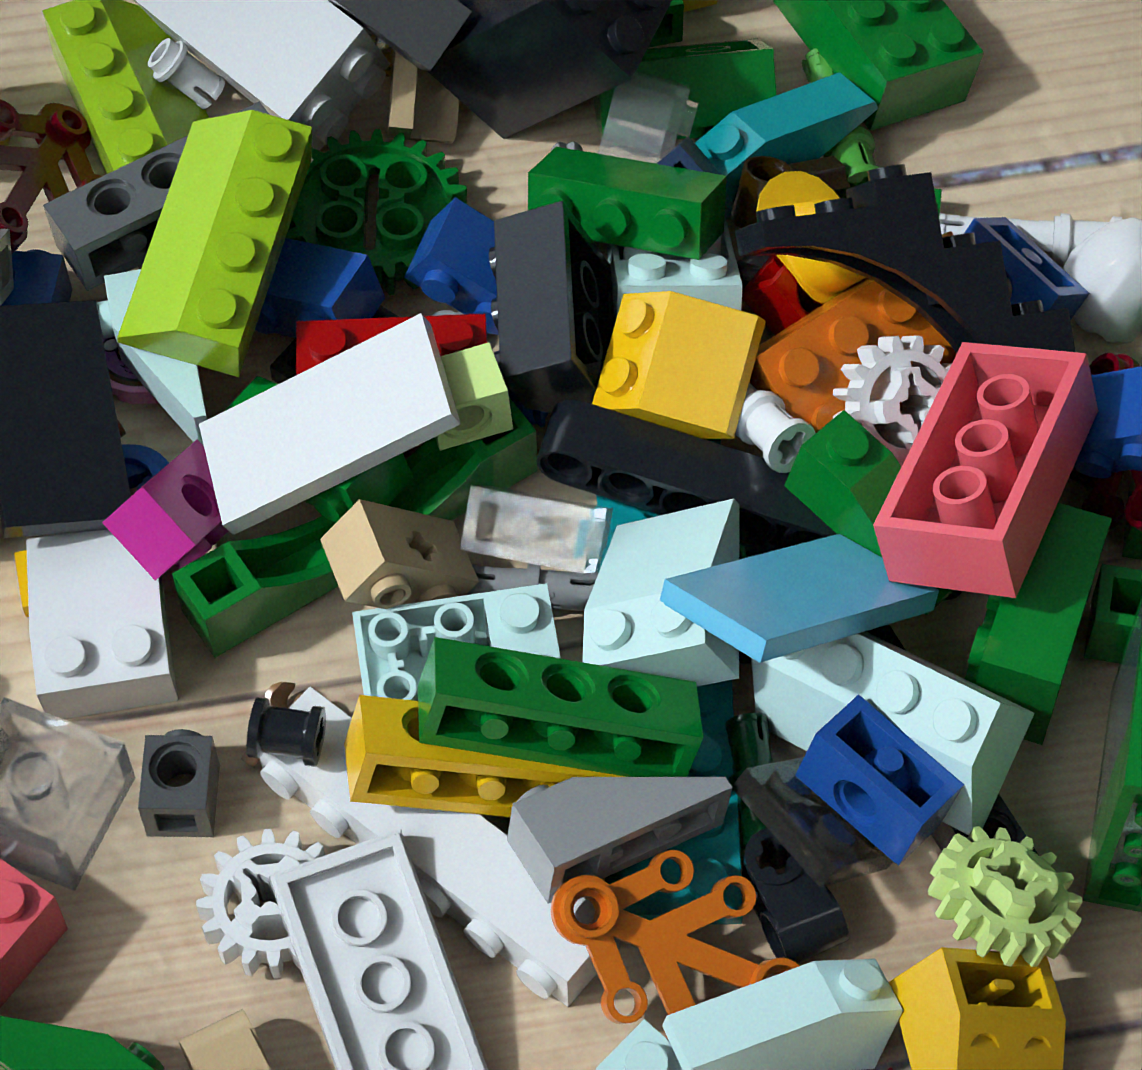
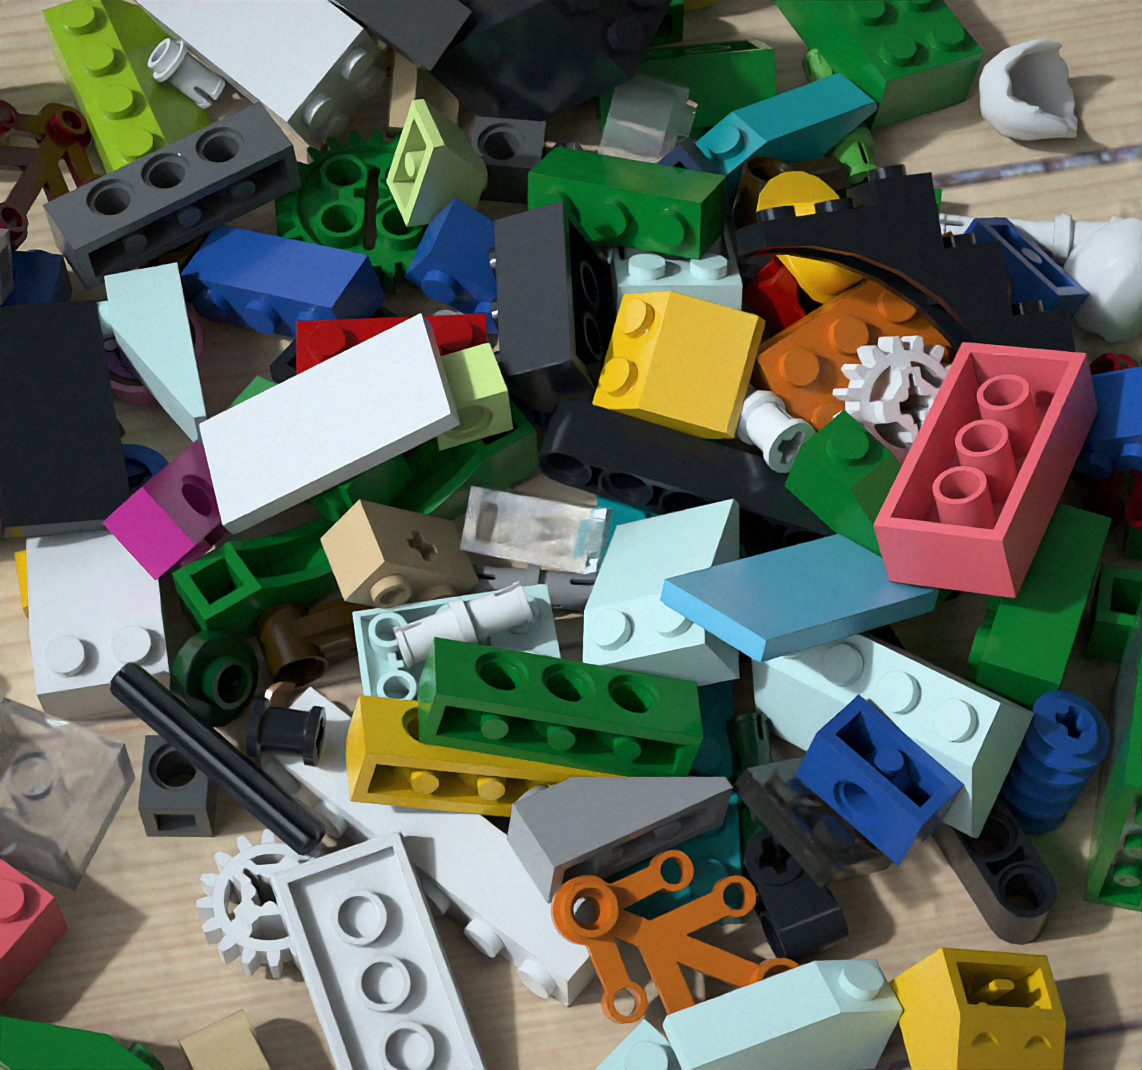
(215, 675): none -> dark green plate
(217, 758): none -> black axle
(219, 240): lime slope -> none
(304, 641): none -> dark brown piece
(433, 166): none -> yellowish green slope
(465, 622): none -> white pin
(509, 152): none -> dark grey brick
(1005, 896): yellowish green gear -> none
(1028, 92): none -> white hair
(1054, 760): none -> blue piece

